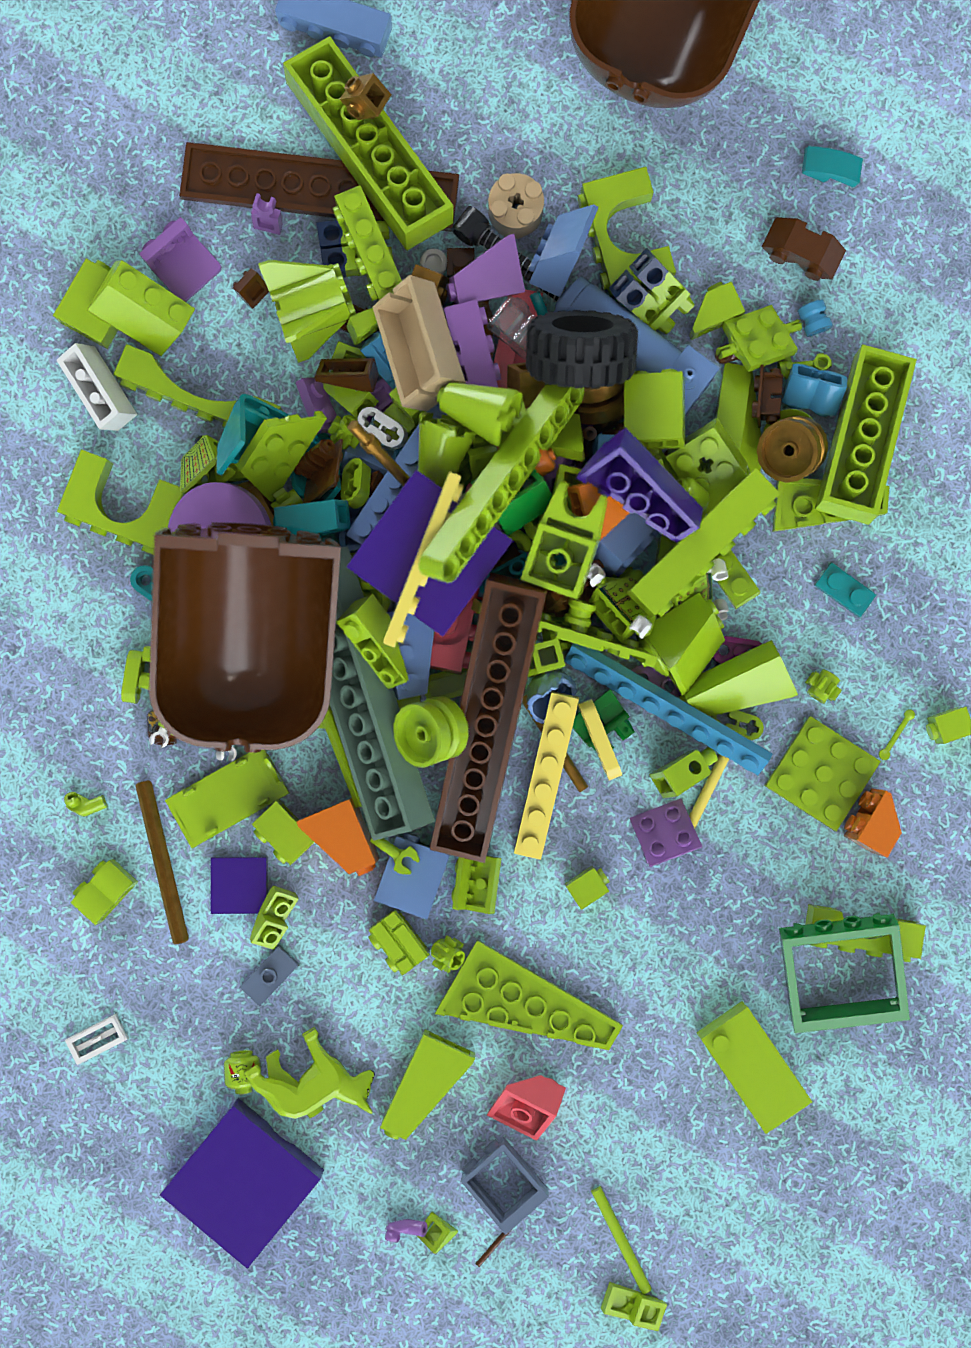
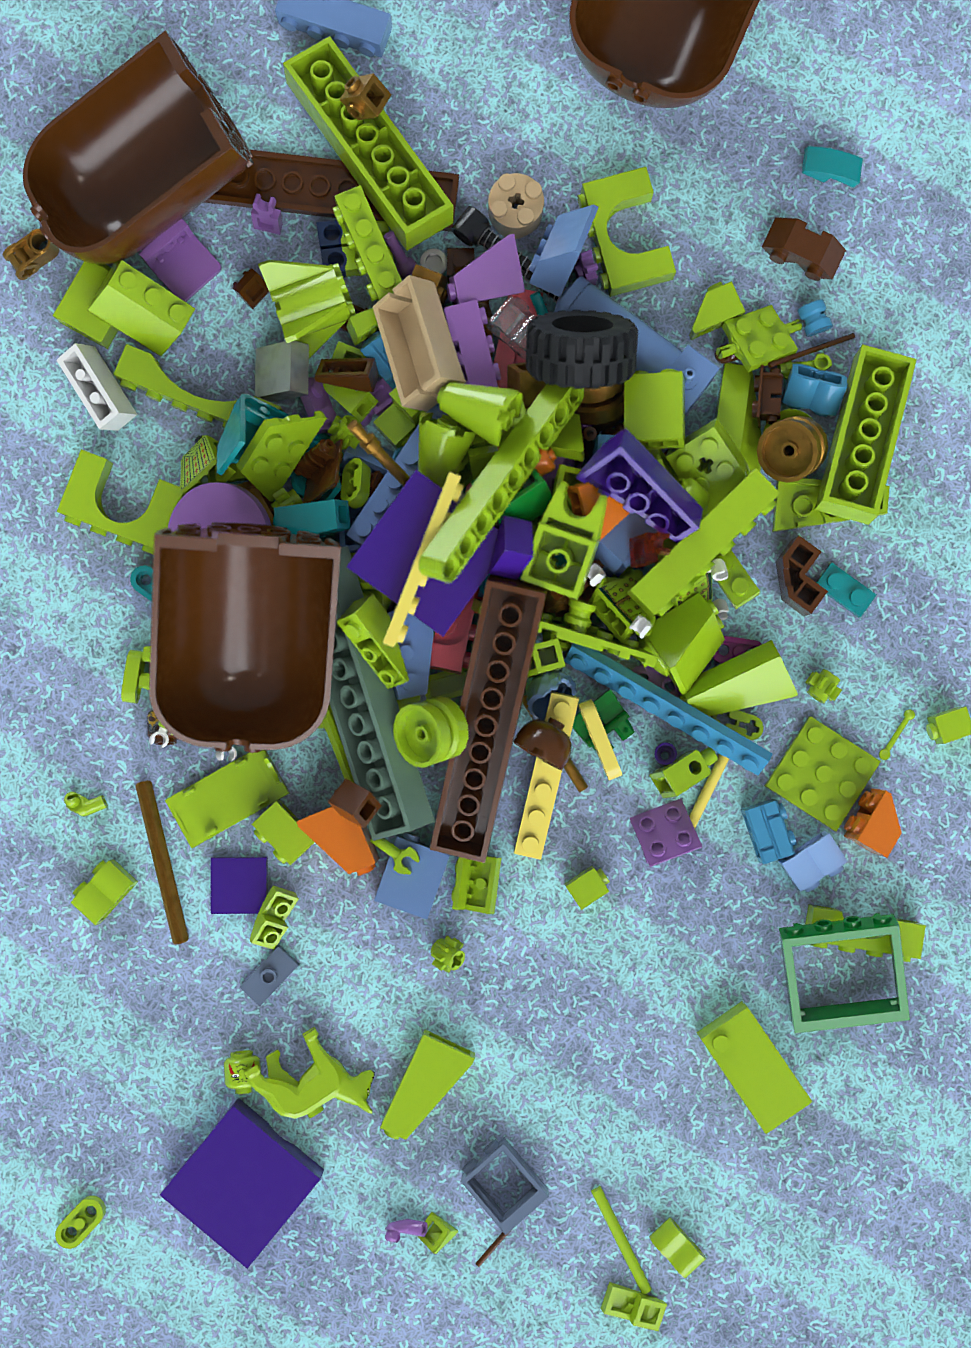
(27, 256): none -> pearl gold piece
(81, 1221): none -> lime plate
(118, 1027): white tile -> none
(132, 157): none -> reddish brown cylinder
(282, 371): none -> flat silver piece
(354, 803): none -> reddish brown brick
(386, 422): white beam -> none
(398, 942): lime brick -> none
(404, 264): none -> medium lavender bar
(512, 548): none -> dark purple slope
(512, 997): lime wing -> none
(528, 1105): coral slope -> none
(545, 741): none -> reddish brown cylinder
(586, 267): none -> medium lavender plate
(646, 548): none -> clear red plate
(661, 299): hips -> none
(668, 748): none -> dark purple hose
(677, 1247): none -> lime axle
(768, 831): none -> dark azure brick
(796, 587): none -> reddish brown brick
(811, 350): none -> reddish brown axle
(813, 861): none -> light blue brick

